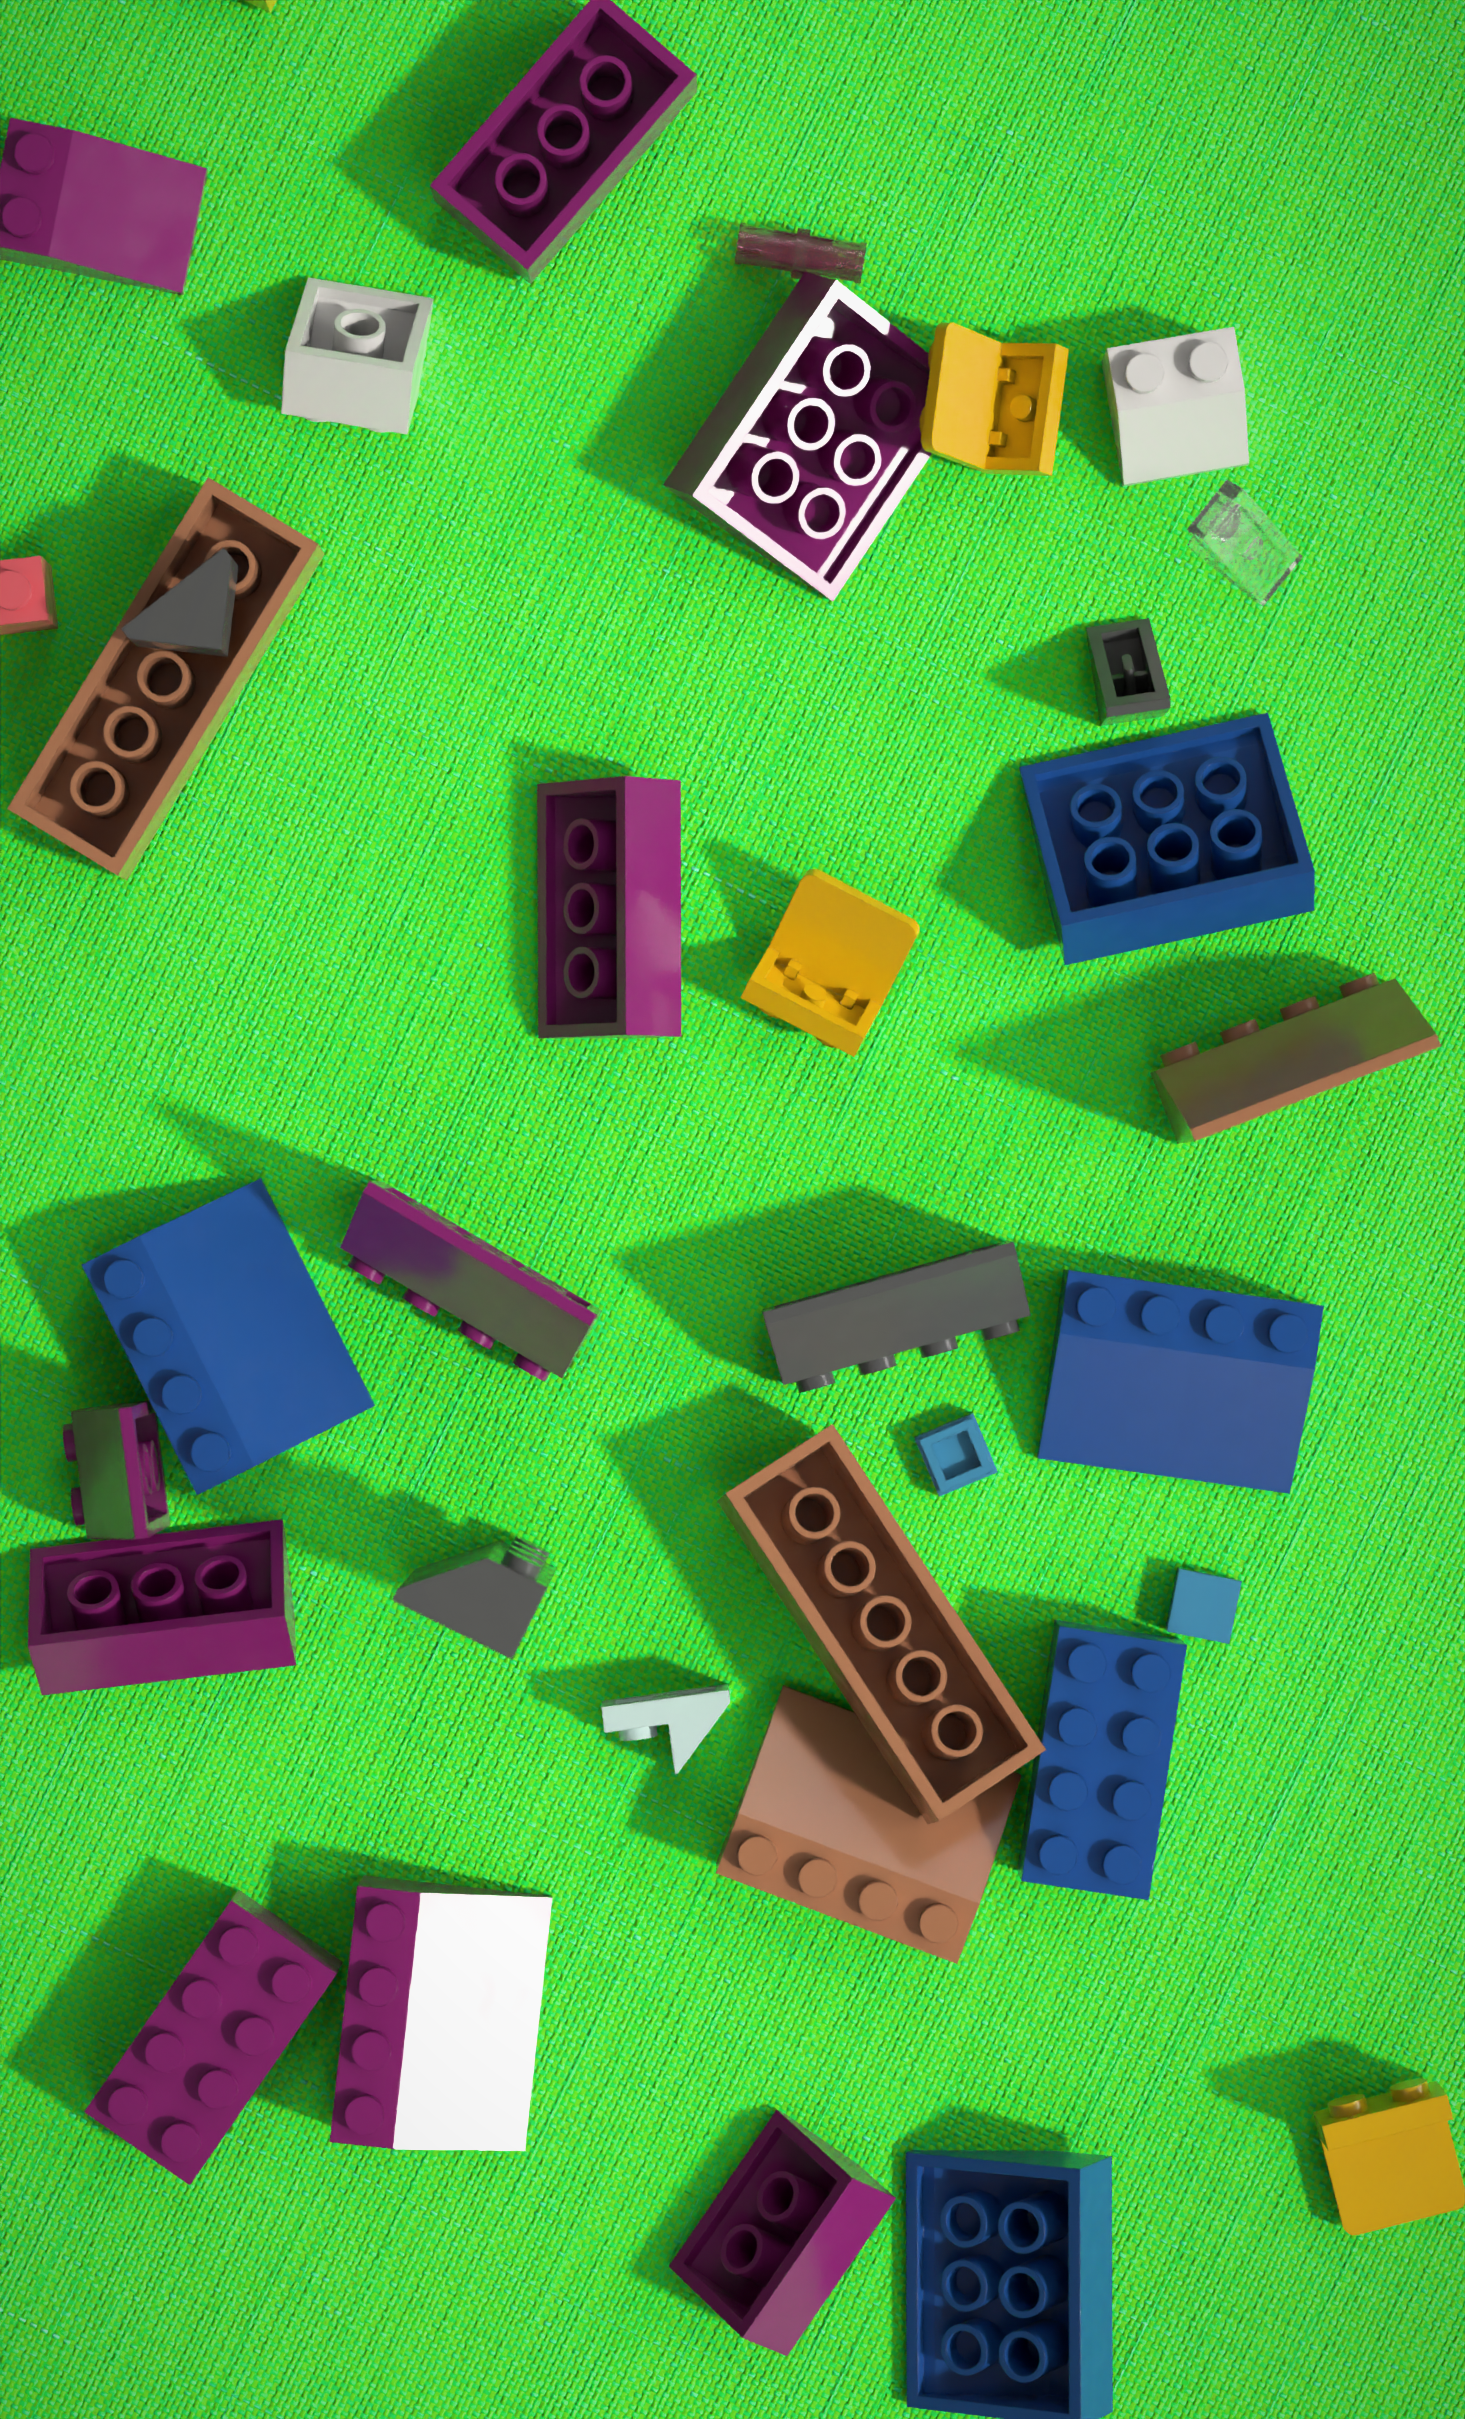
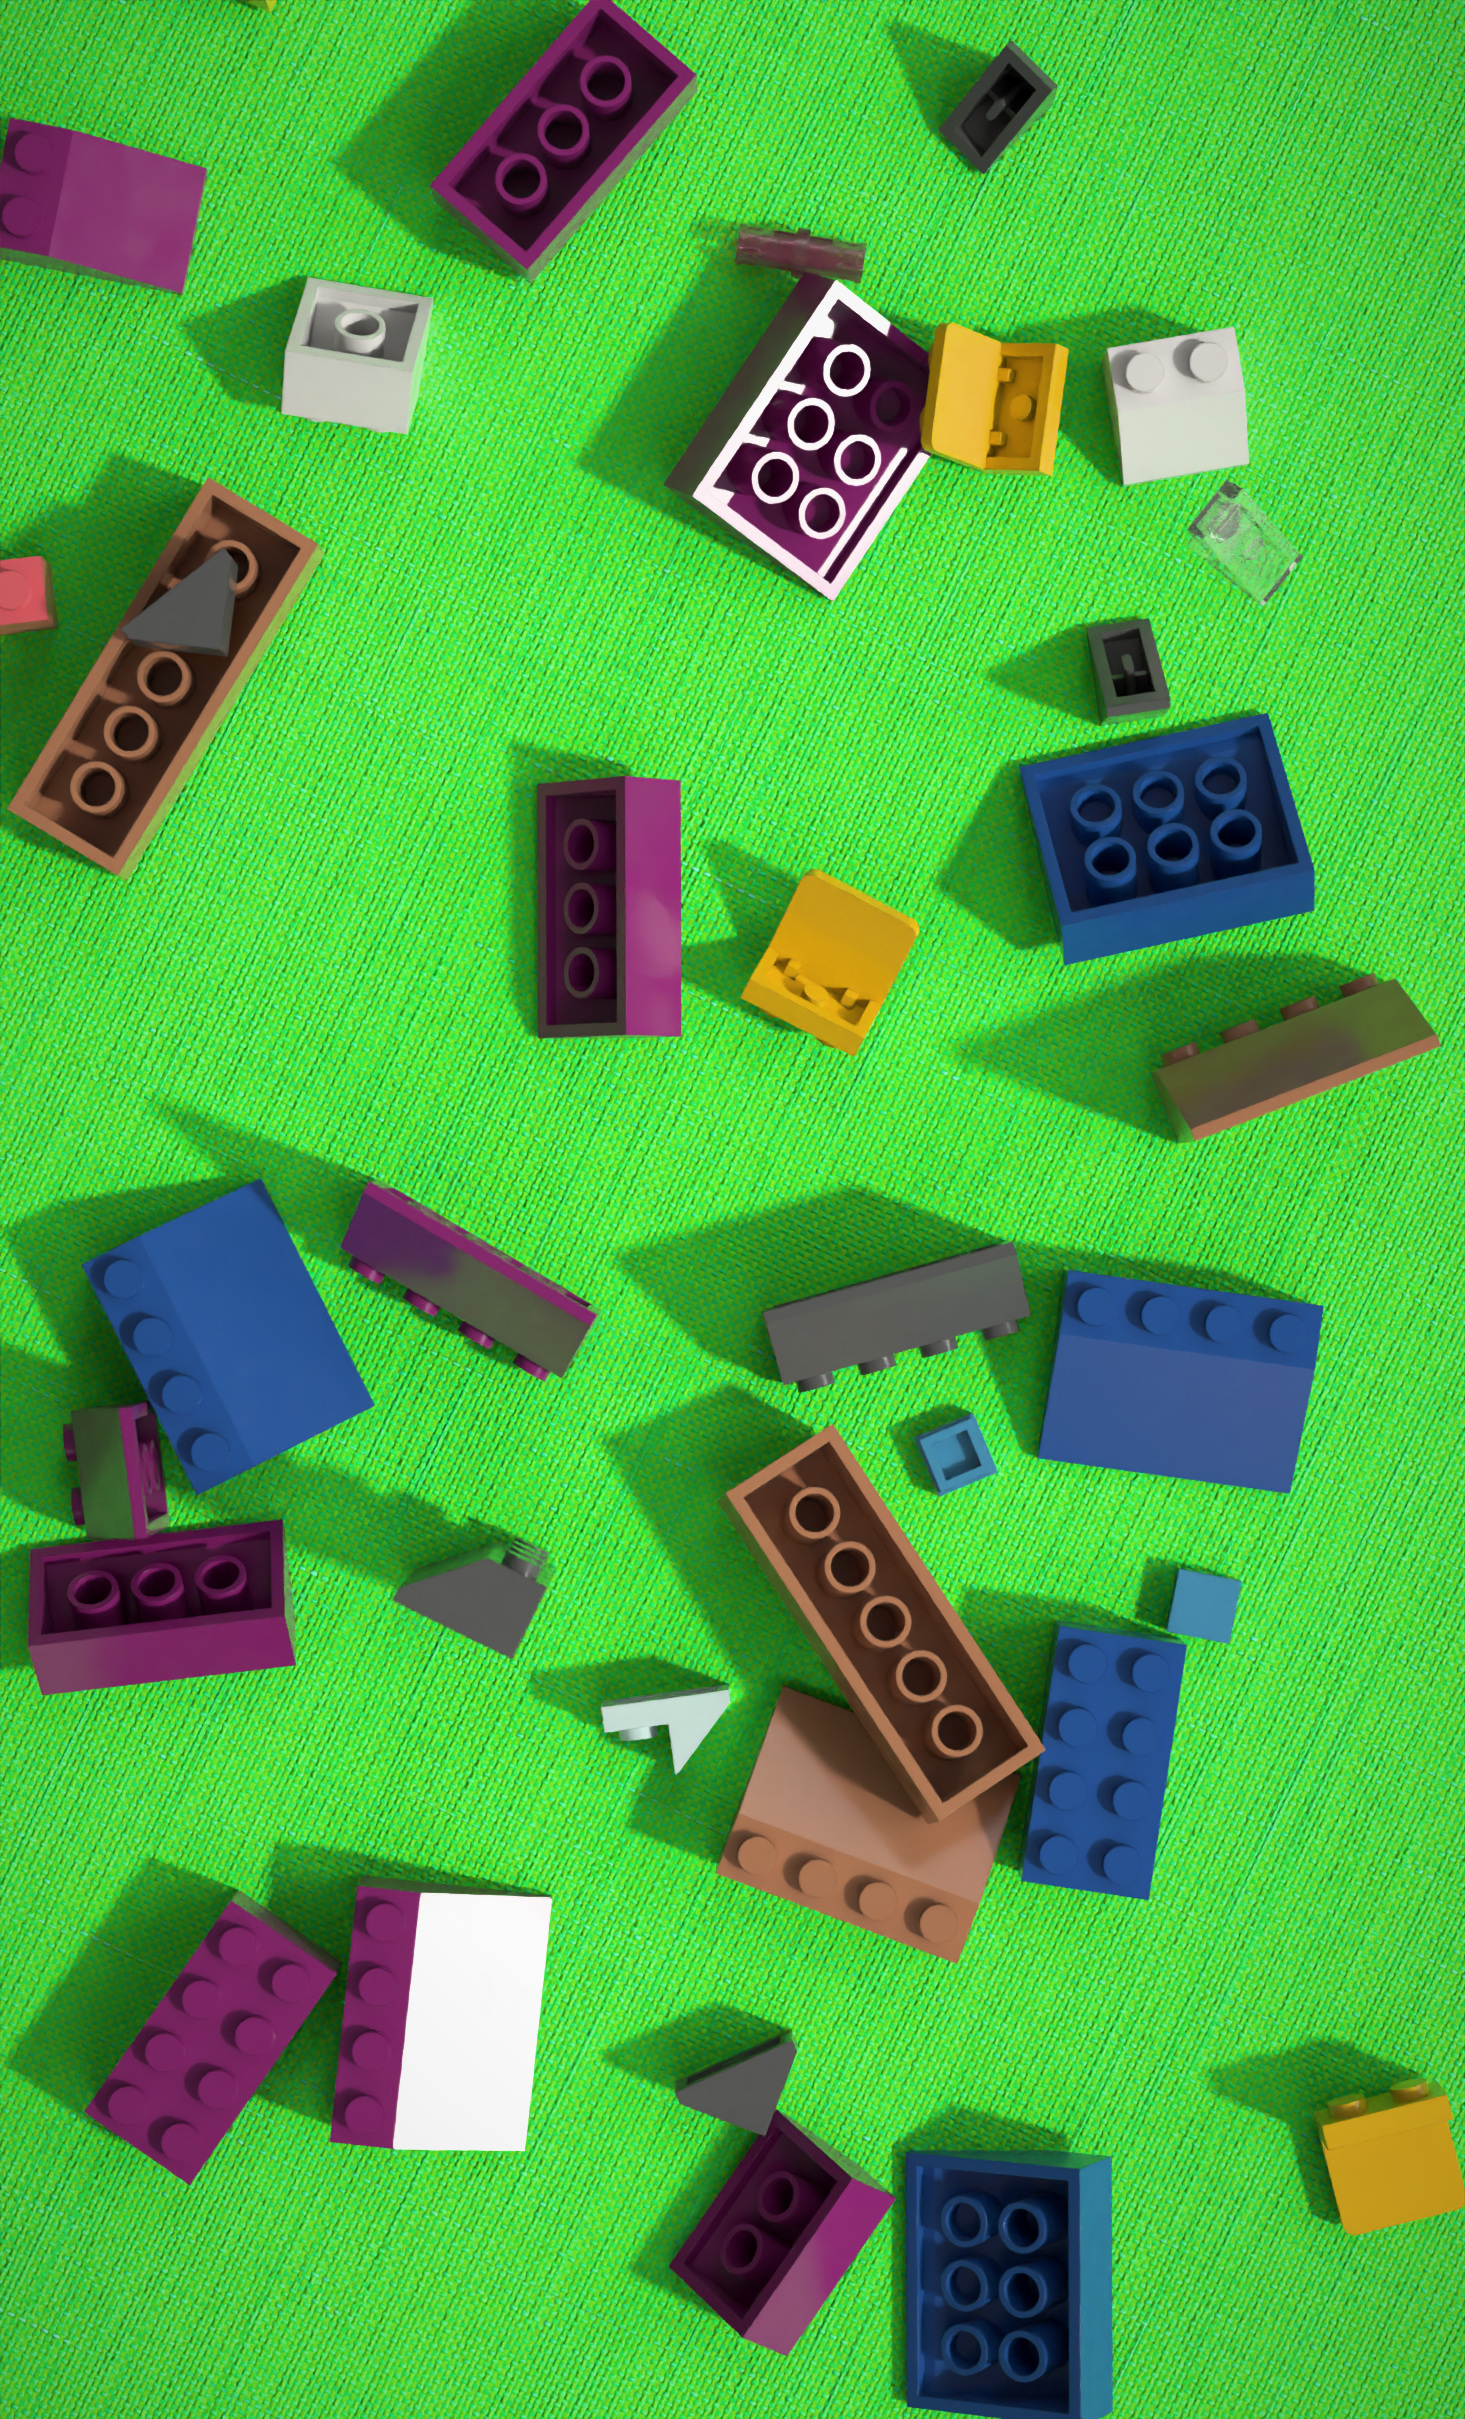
(743, 2086): none -> dark grey slope
(1000, 108): none -> dark grey slope

